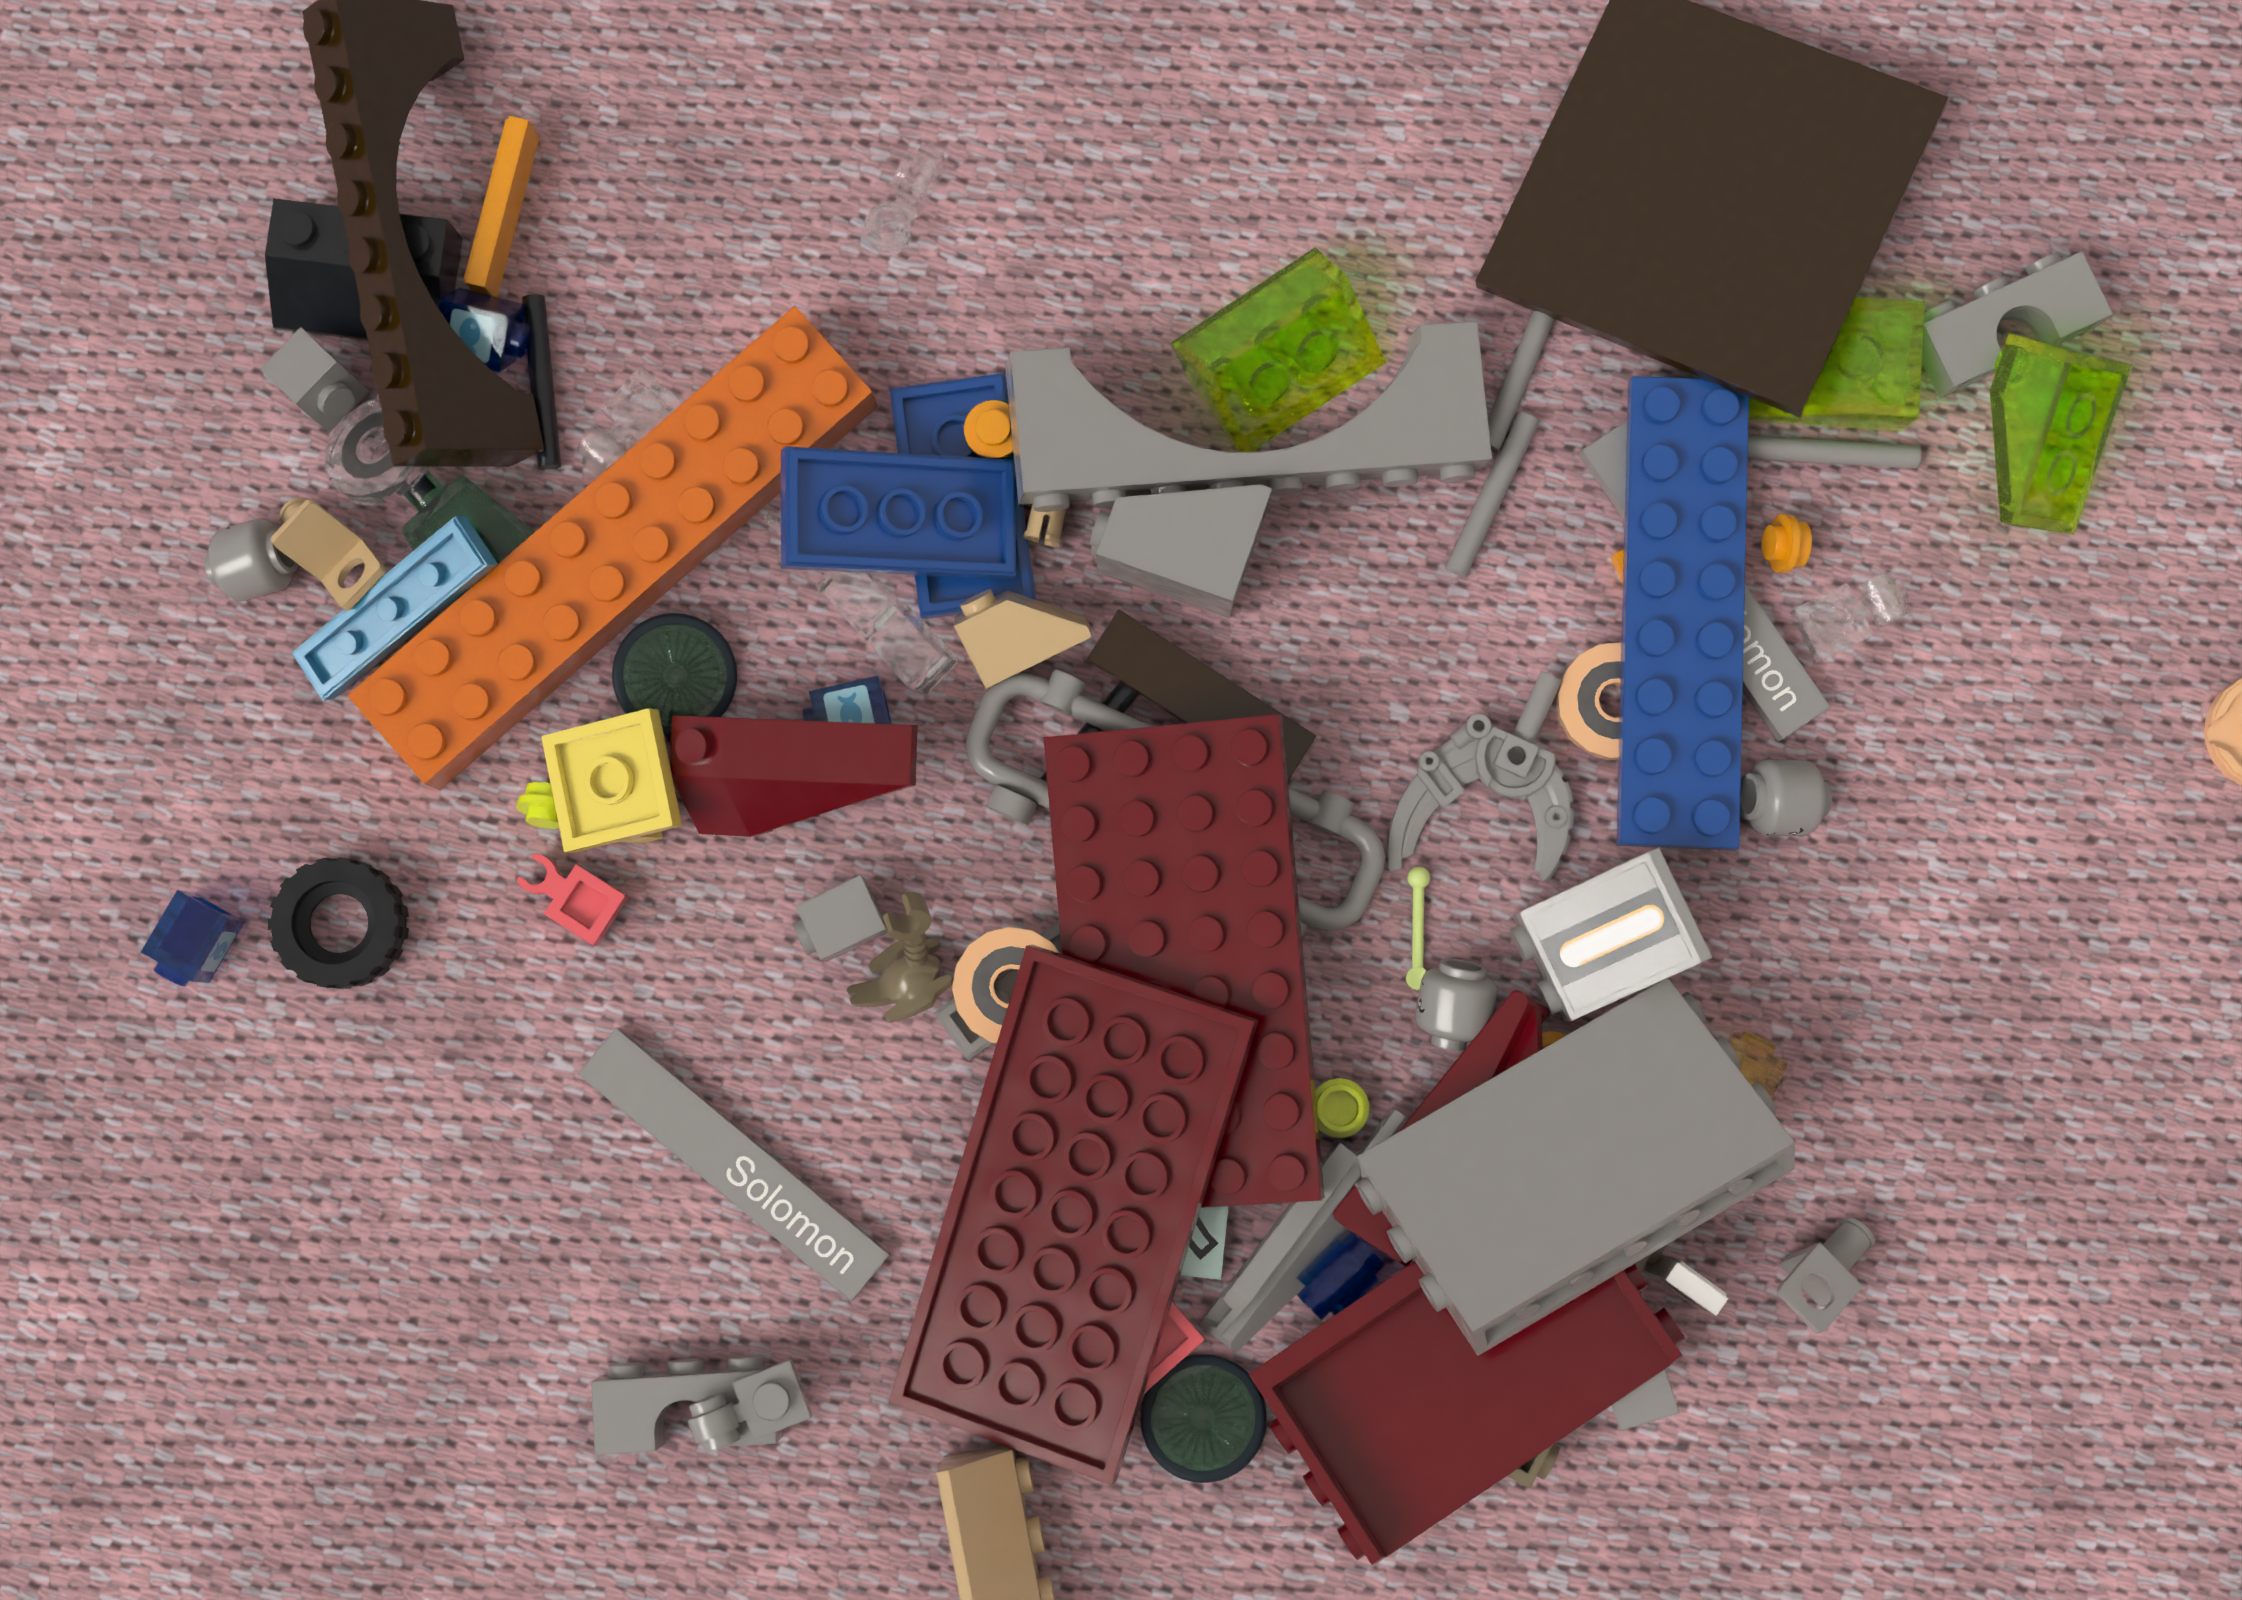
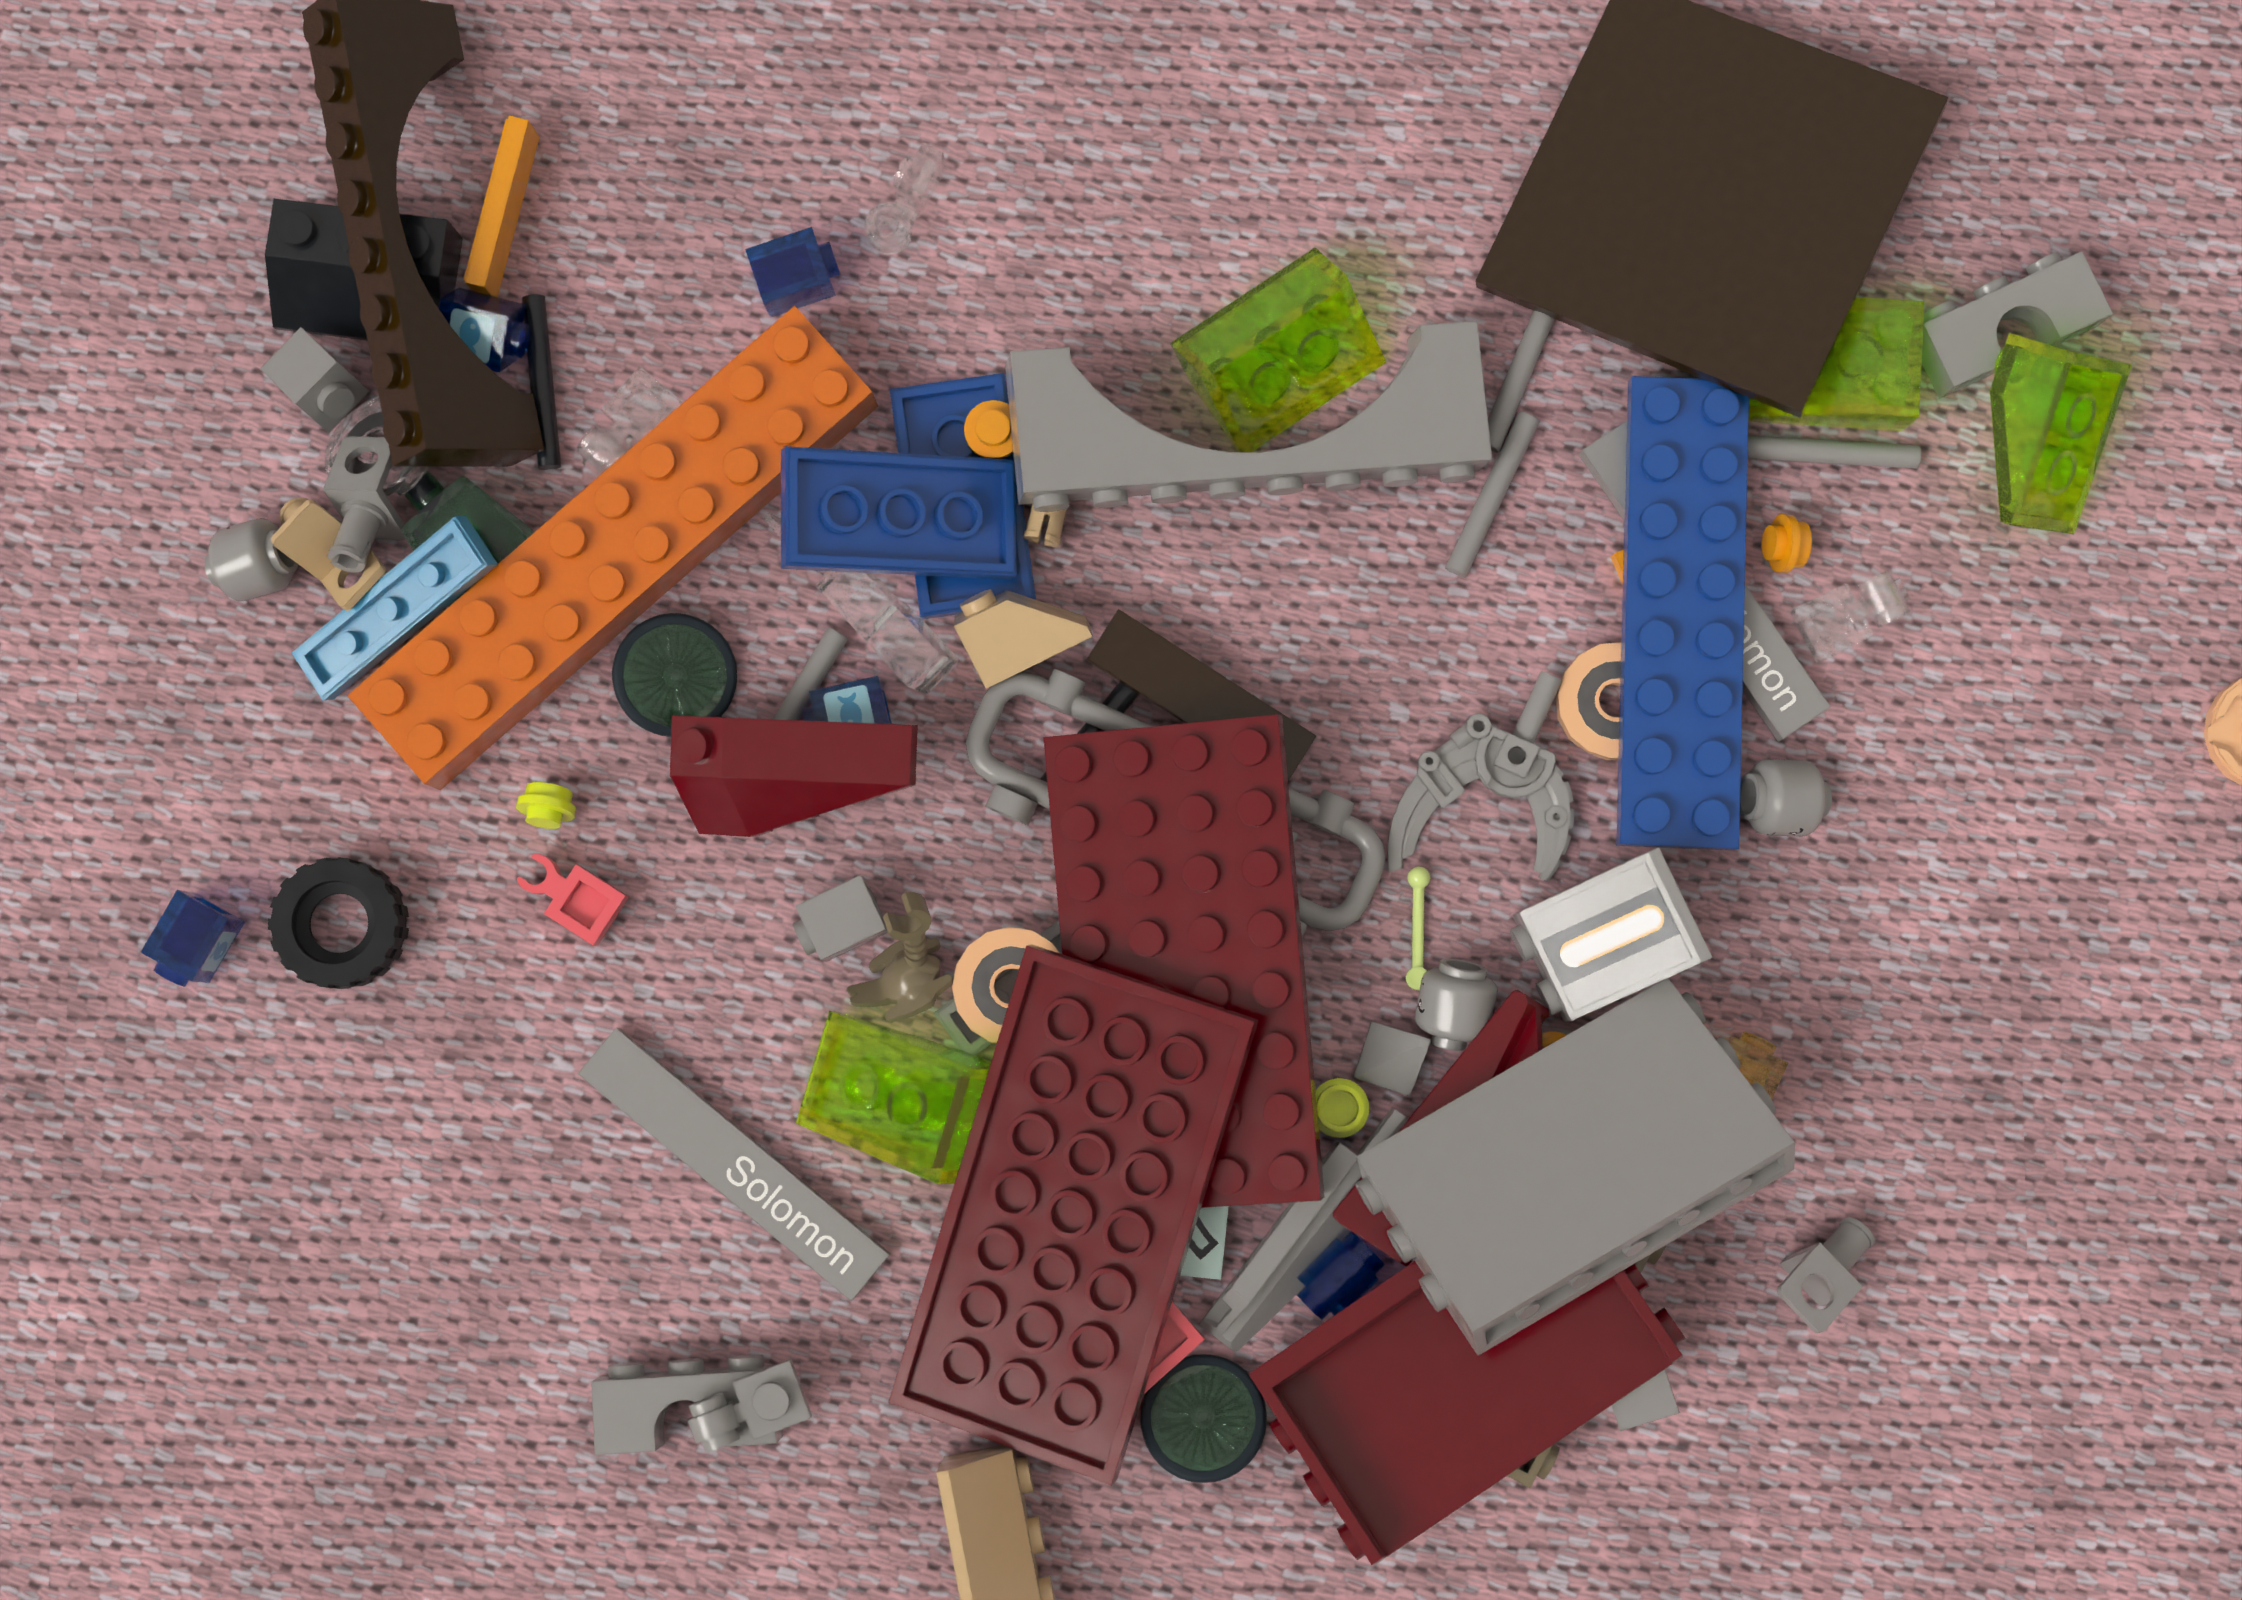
(361, 503): none -> light grey bracket
(612, 781): light yellow bracket -> none
(793, 271): none -> clear blue brick
(812, 675): none -> light grey bar
(893, 1096): none -> clear neon green slope
(1183, 543): light grey slope -> none
(1391, 1058): none -> light grey slope
(1688, 1284): white tile -> none

